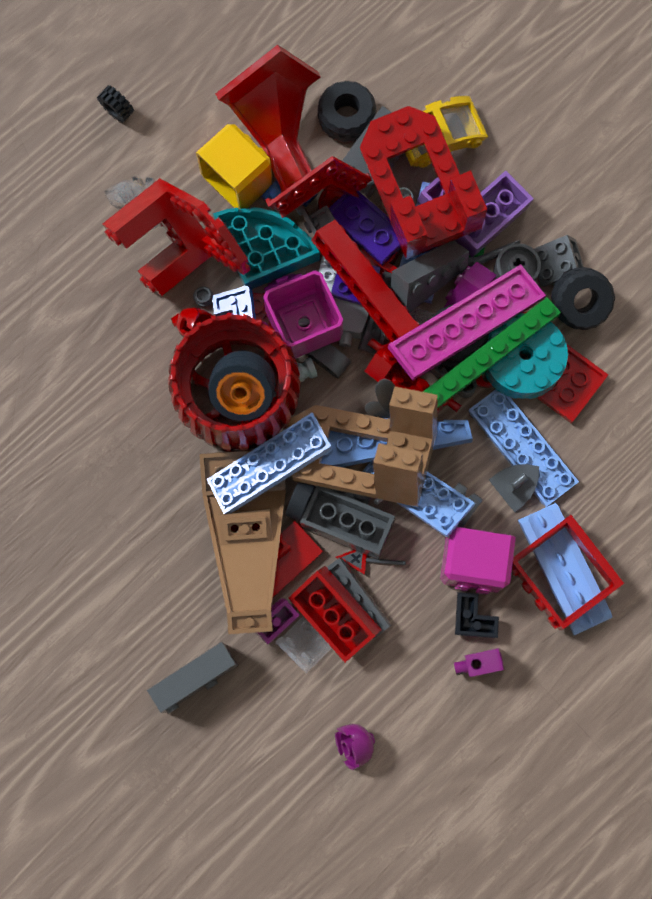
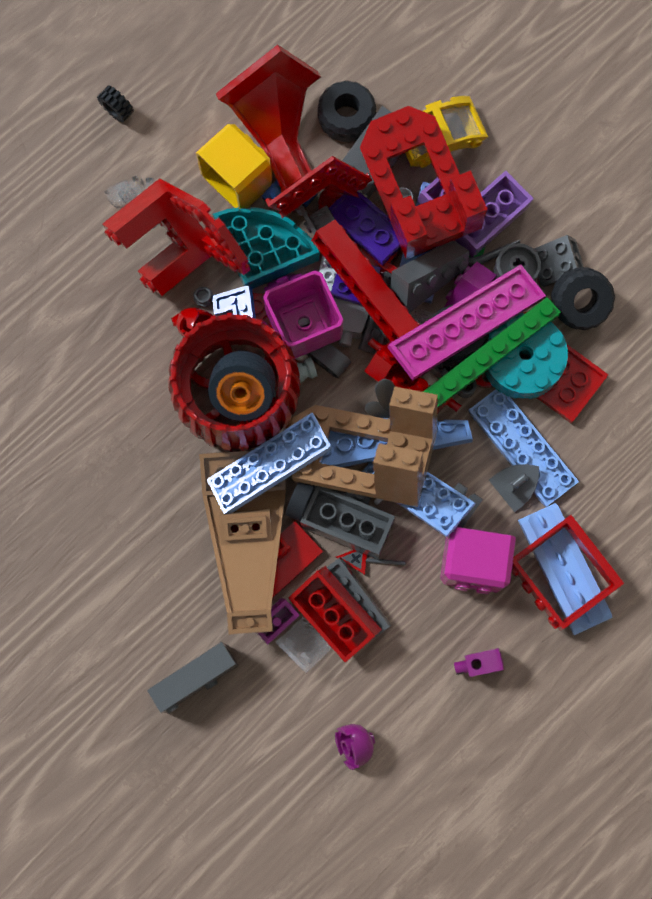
(469, 622): black brick -> none

